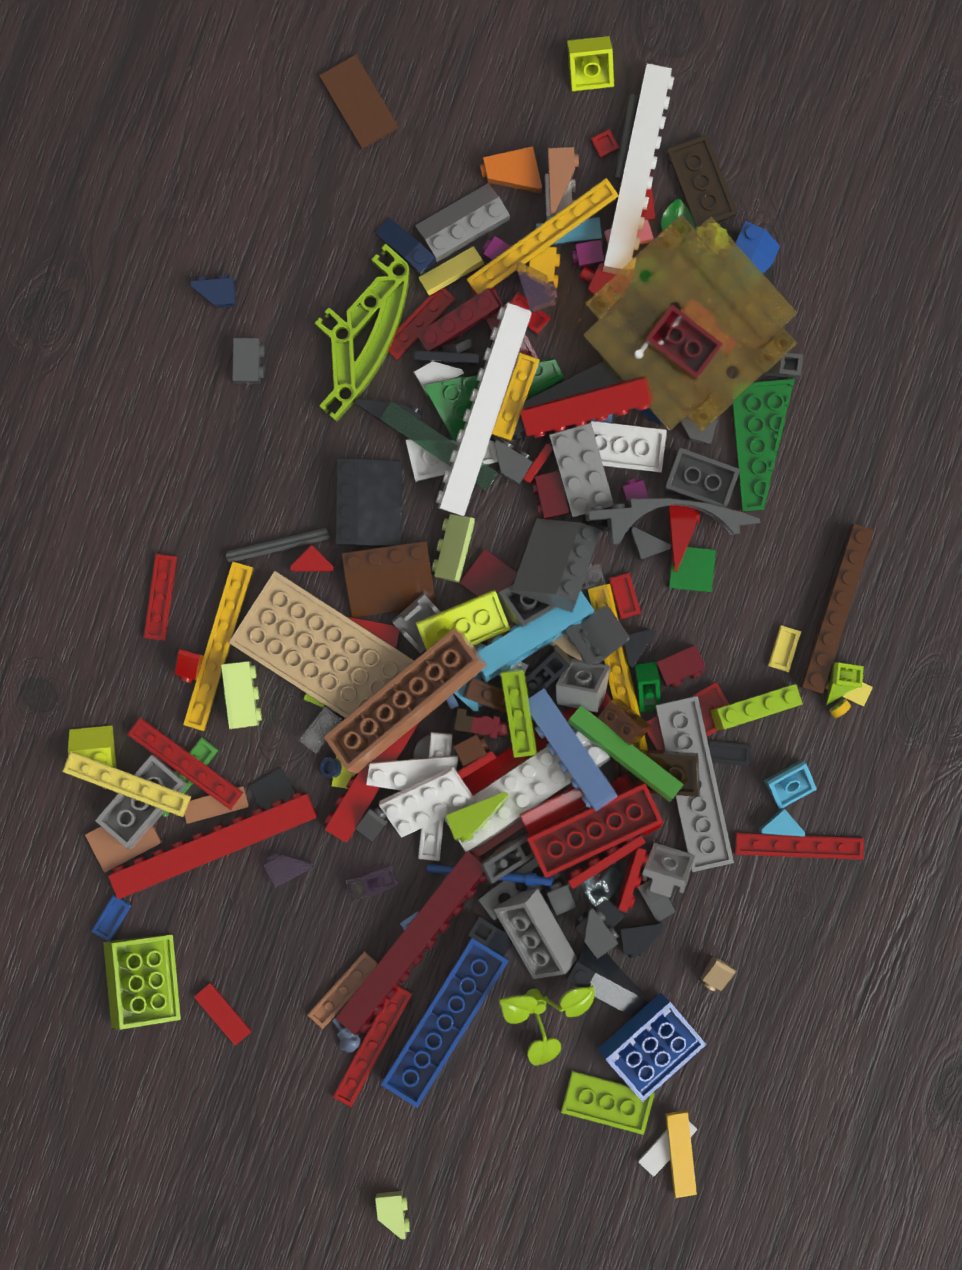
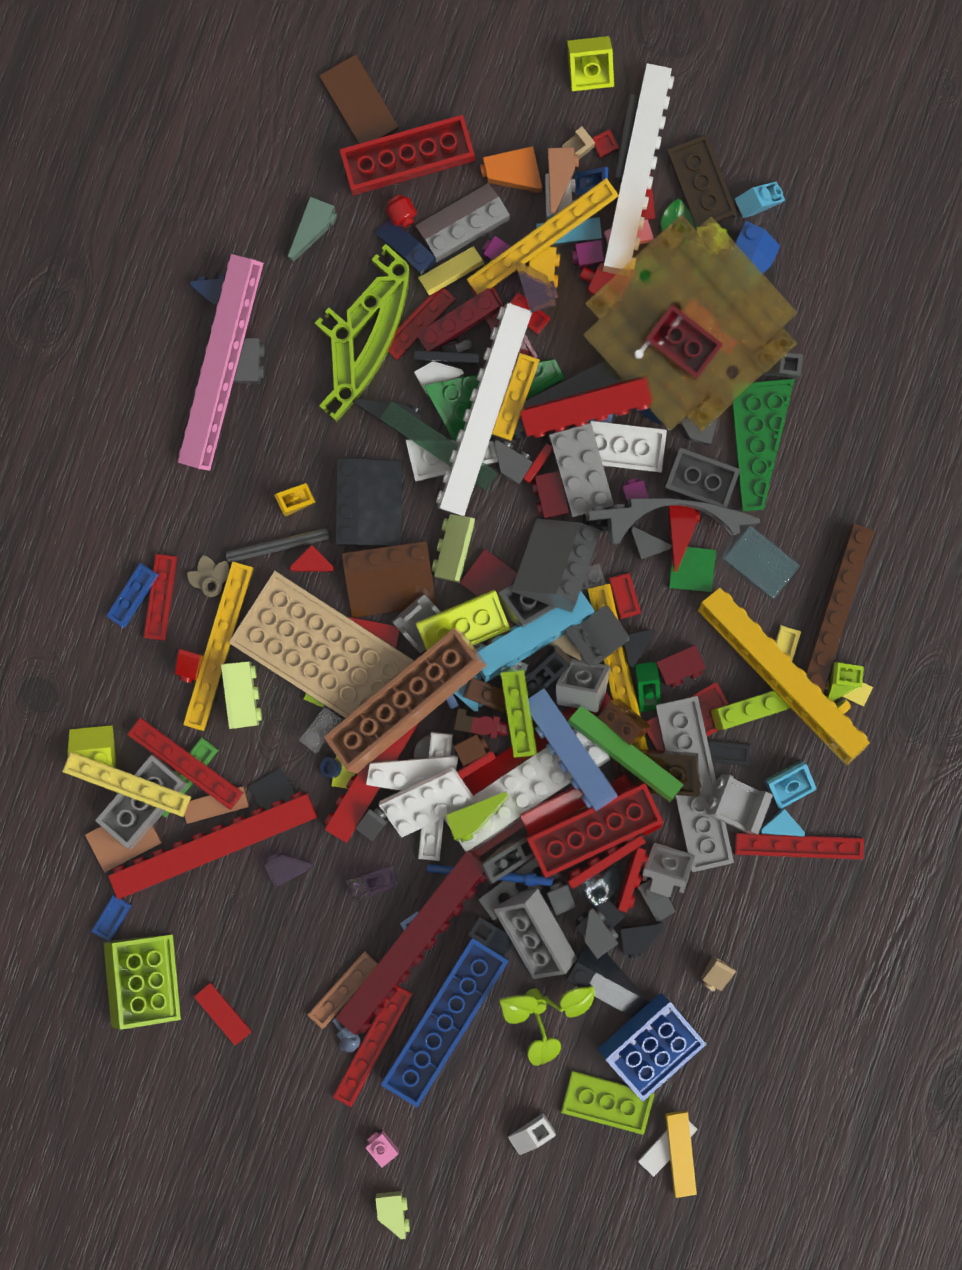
(132, 595): none -> blue tile
(207, 573): none -> dark tan plate
(220, 362): none -> bright pink brick
(294, 499): none -> yellow slope
(314, 224): none -> sand green slope
(381, 1148): none -> bright pink brick
(401, 211): none -> red head
(407, 155): none -> red brick
(532, 1135): none -> white slope
(581, 142): none -> tan panel
(588, 179): none -> blue slope
(738, 804): none -> light grey panel
(759, 199): none -> medium azure slope
(761, 562): none -> clear light blue tile
(783, 676): none -> yellow brick

